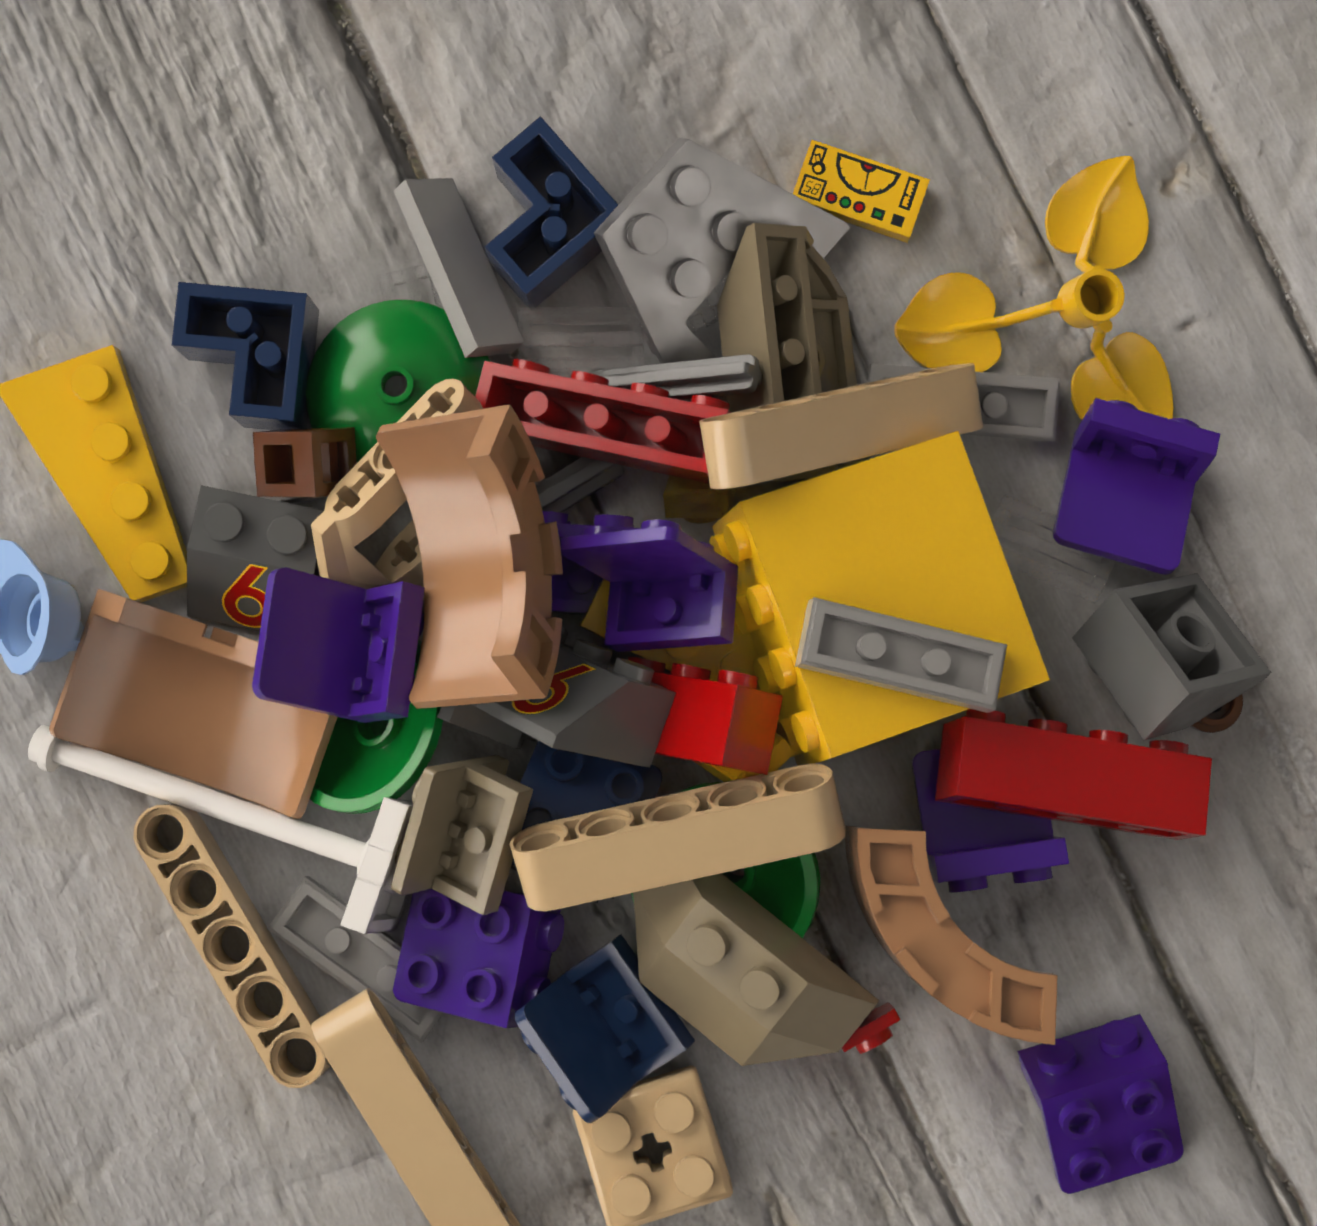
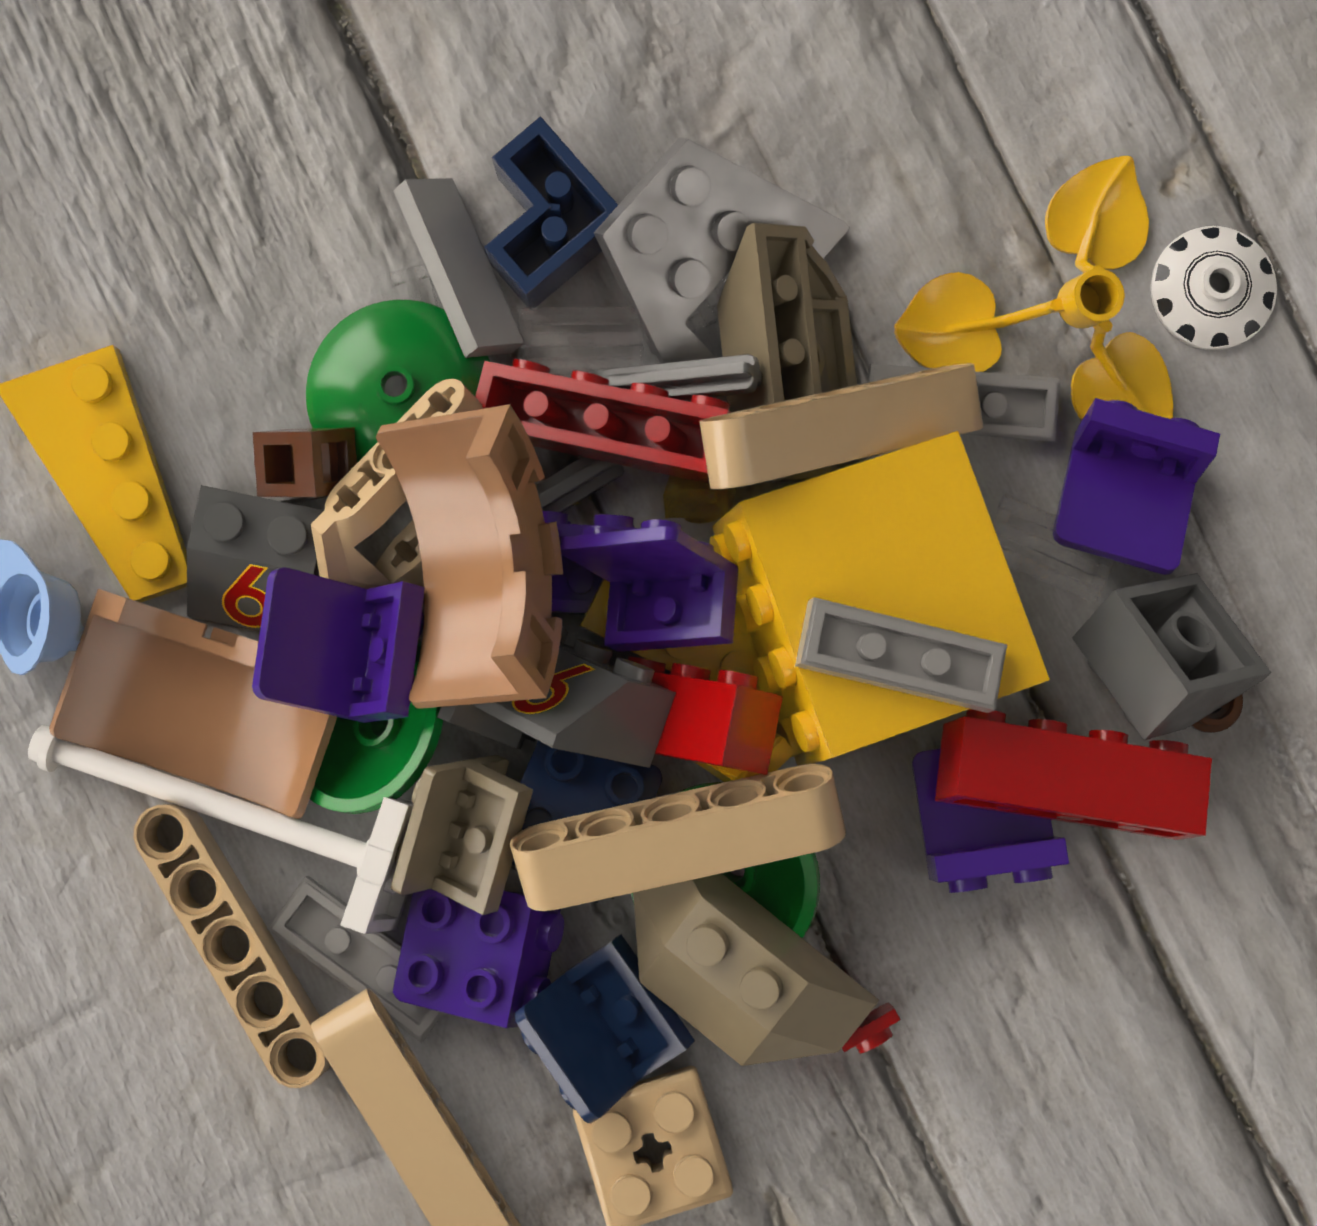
(265, 337): dark blue brick -> none
(861, 190): yellow tile -> none
(917, 933): medium nougat panel -> none
(1104, 1103): dark purple bracket -> none
(1189, 303): none -> white dish

